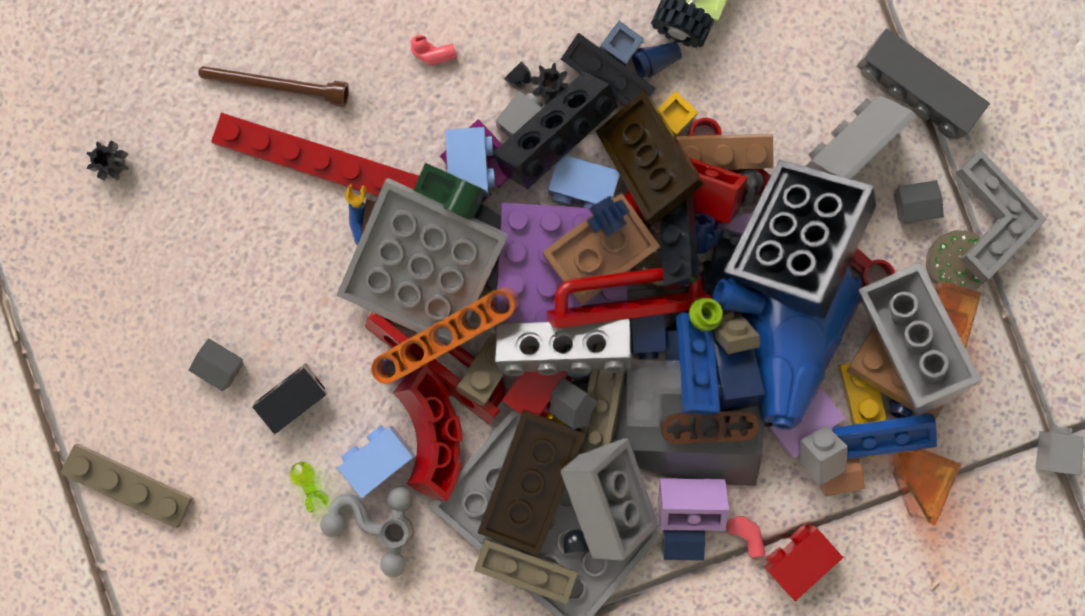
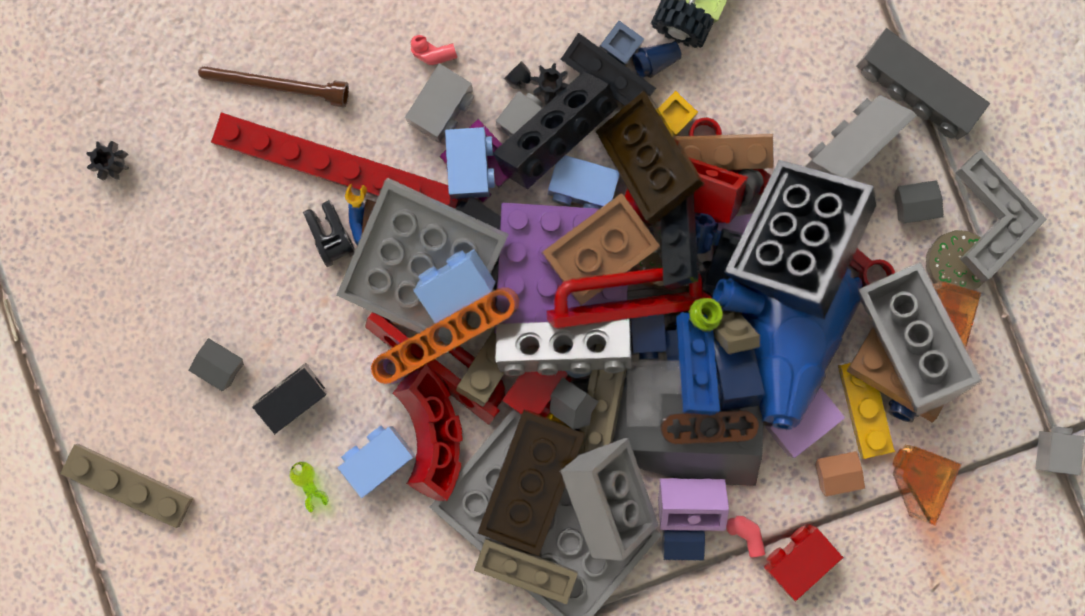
(329, 246): none -> black piece
(399, 500): light grey piece -> none
(440, 103): none -> light grey brick
(450, 191): dark green plate -> none
(453, 285): none -> light blue brick
(574, 542): black hinge -> none
(608, 216): dark blue gear -> none
(823, 455): light grey brick -> none
(889, 436): blue plate -> none

